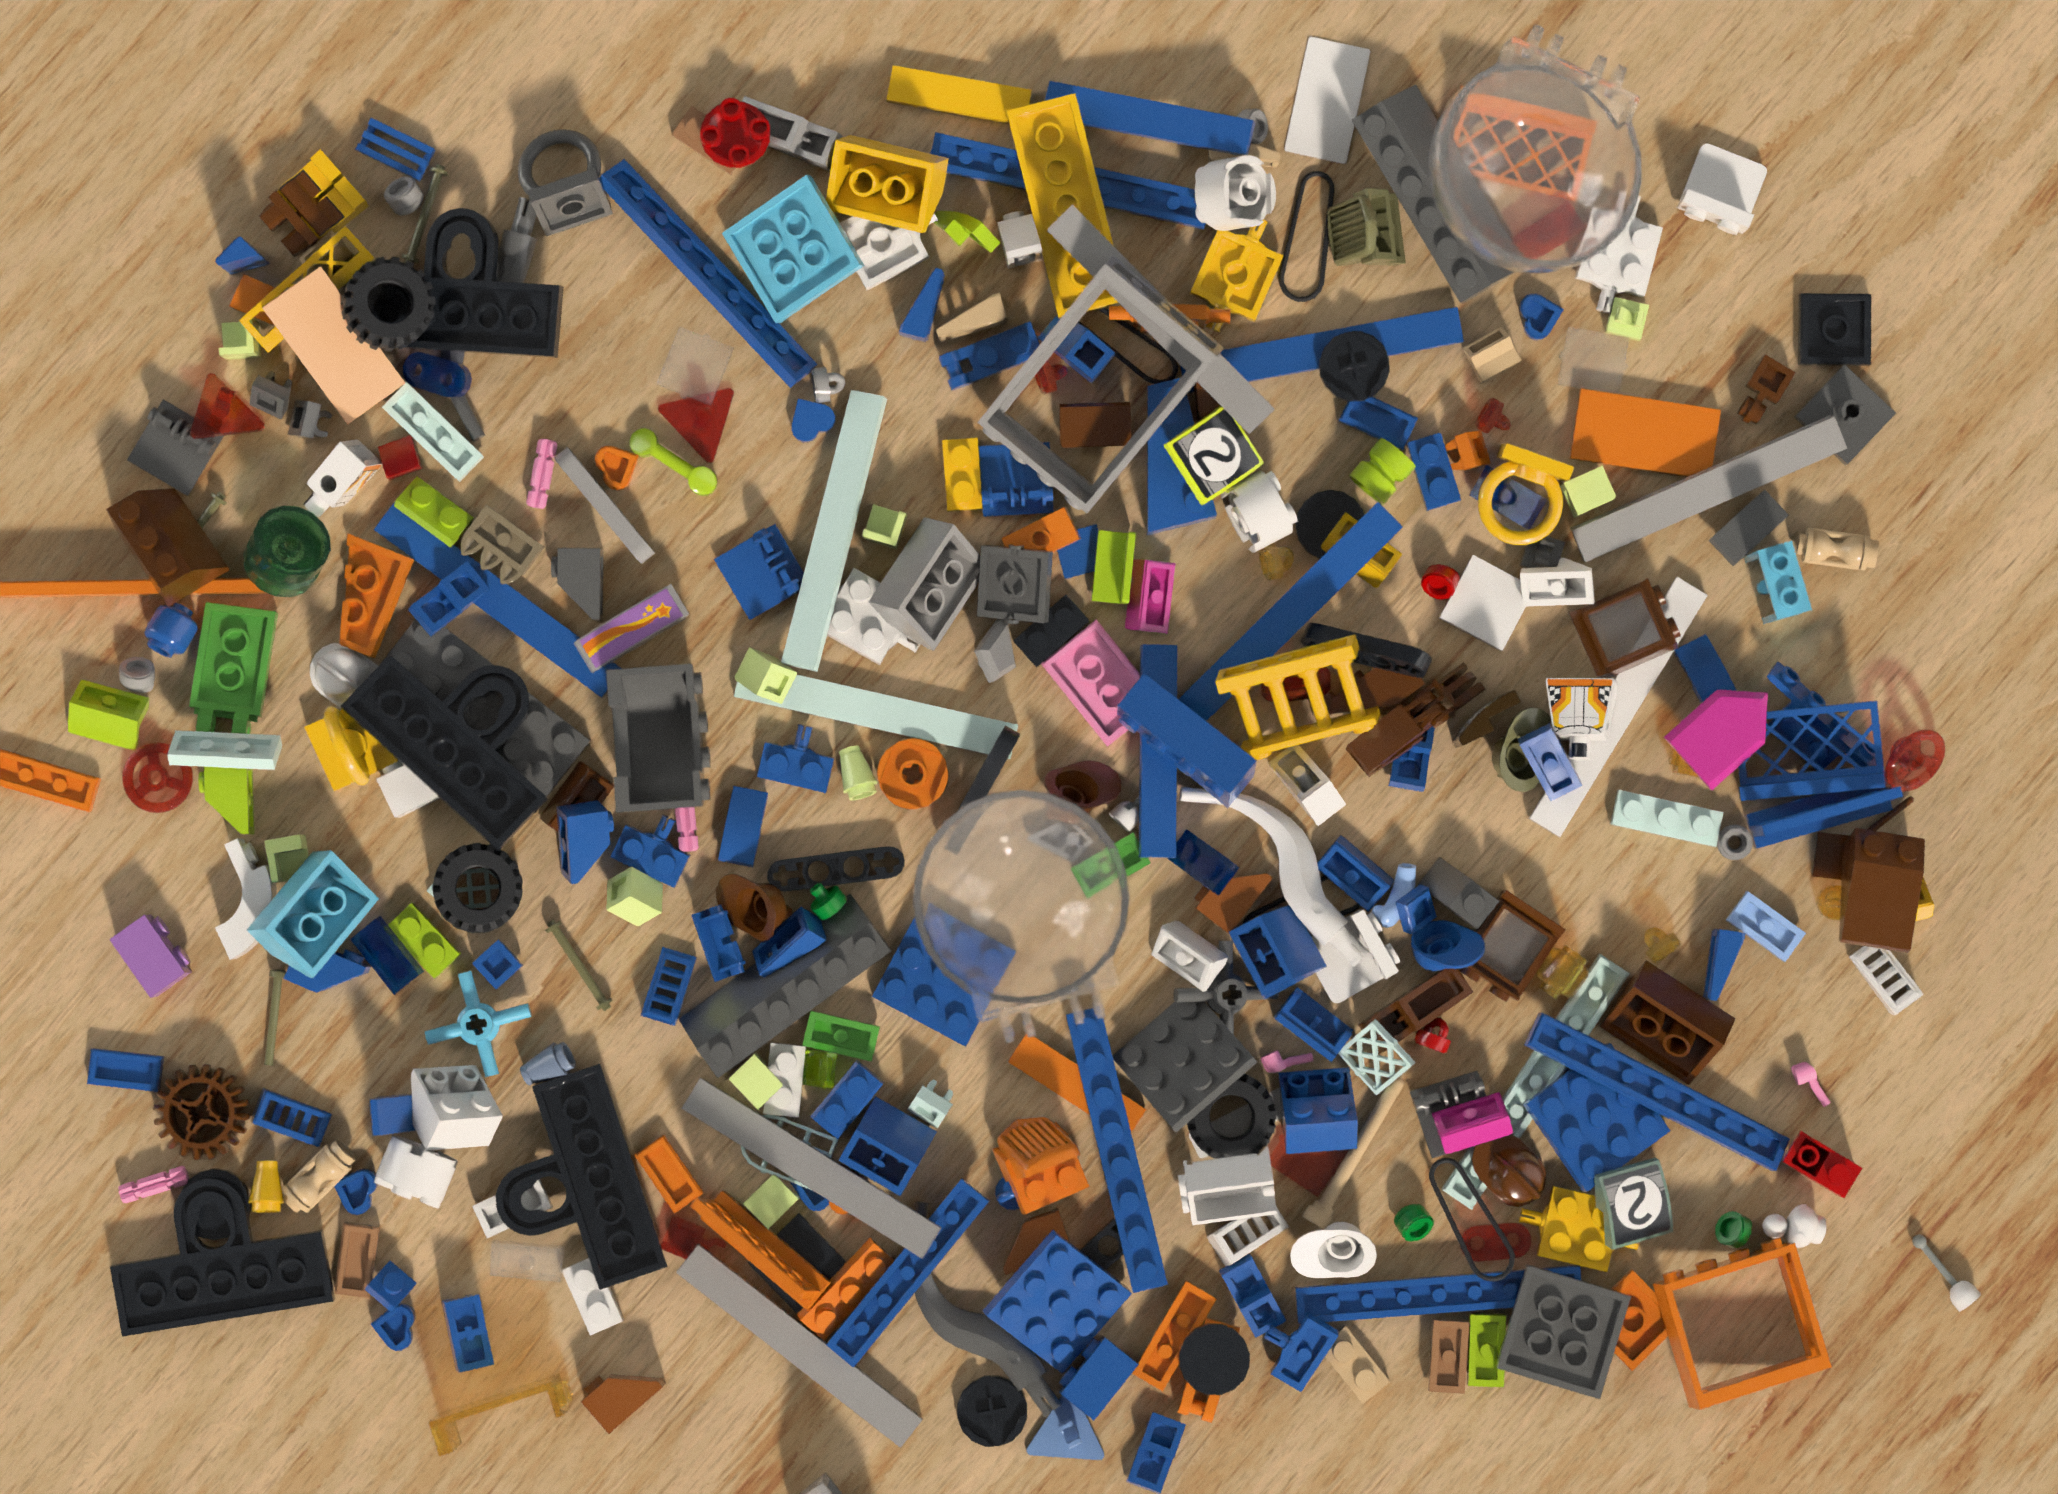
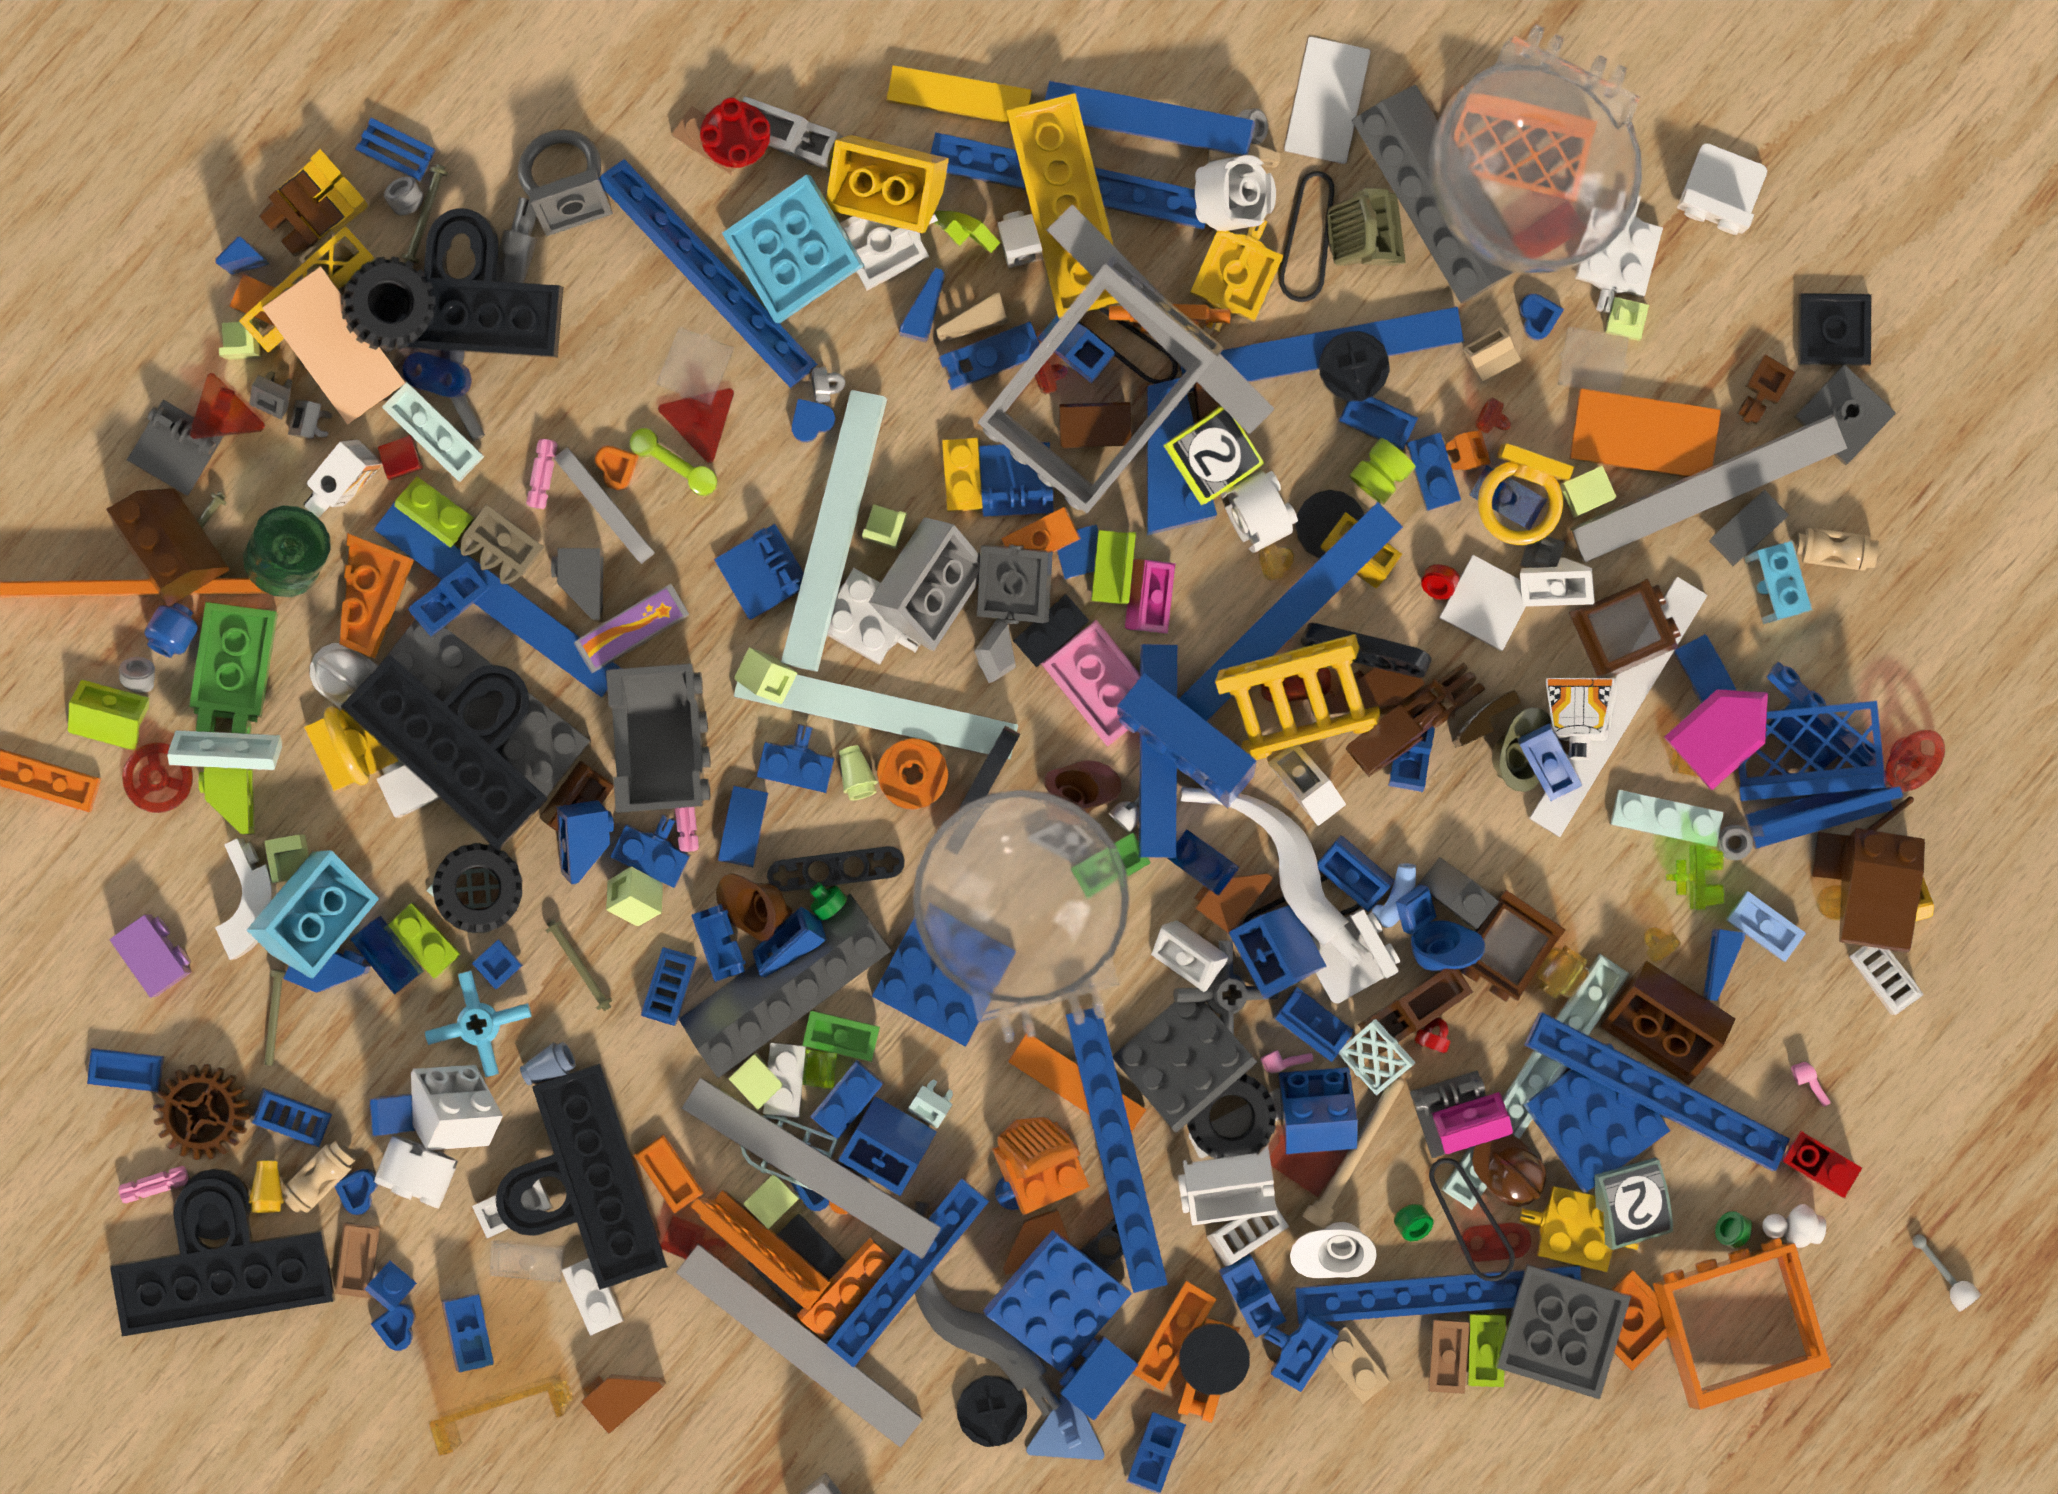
(1699, 892): none -> clear neon green hips

